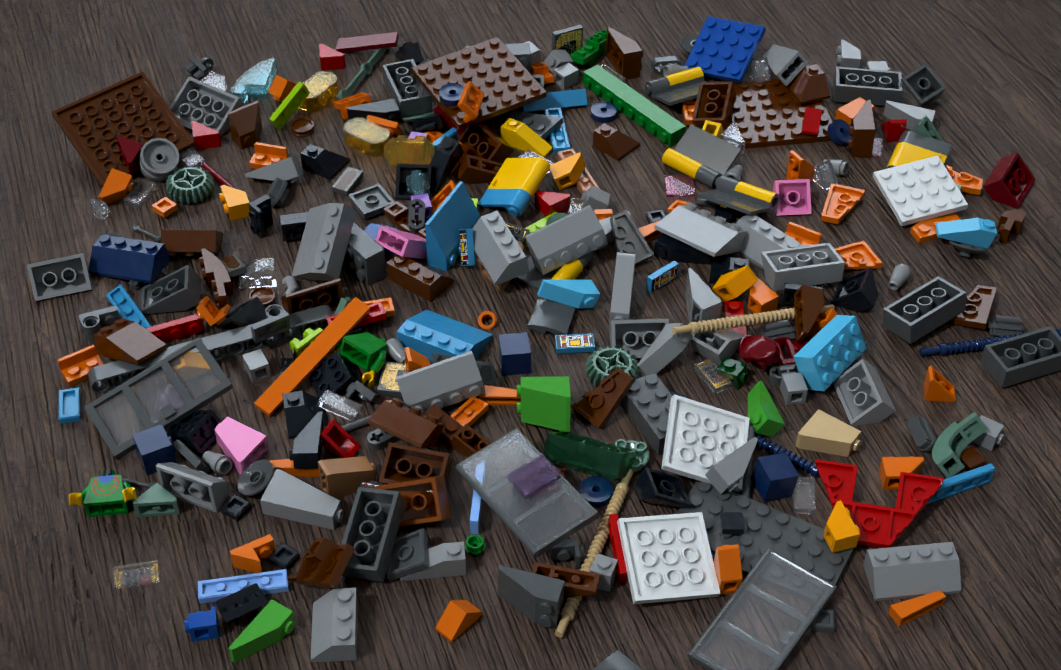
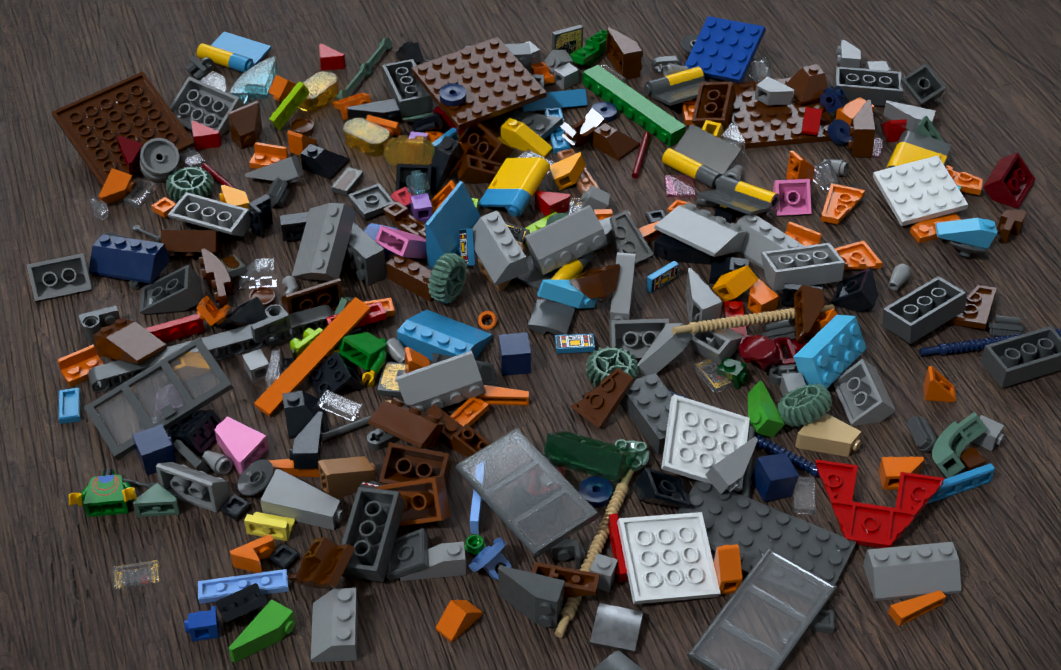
(126, 306): dark azure tile -> none
(212, 214): none -> light grey slope
(234, 52): none -> dark azure door
(264, 524): none -> light yellow panel
(274, 368): none -> clear tile
(298, 142): none -> orange slope
(339, 441): red slope -> none
(365, 392): dark grey bracket -> none
(367, 42): tile -> none
(402, 196): none -> coral plate
(420, 216): dark grey beam -> none
(447, 278): none -> sand green gear
(470, 101): orange bracket -> none
(489, 558): none -> medium blue tile
(533, 476): clear purple plate -> none
(545, 402): bright green slope -> none
(583, 131): none -> arch
(597, 281): none -> reddish brown slope
(616, 628): none -> flat silver slope
(641, 154): none -> dark red bar
(732, 523): black tile -> none
(773, 92): none -> light grey slope
(785, 62): light grey slope -> none
(805, 404): none -> sand green gear
(832, 98): none -> dark blue brick
(840, 530): light orange slope -> none

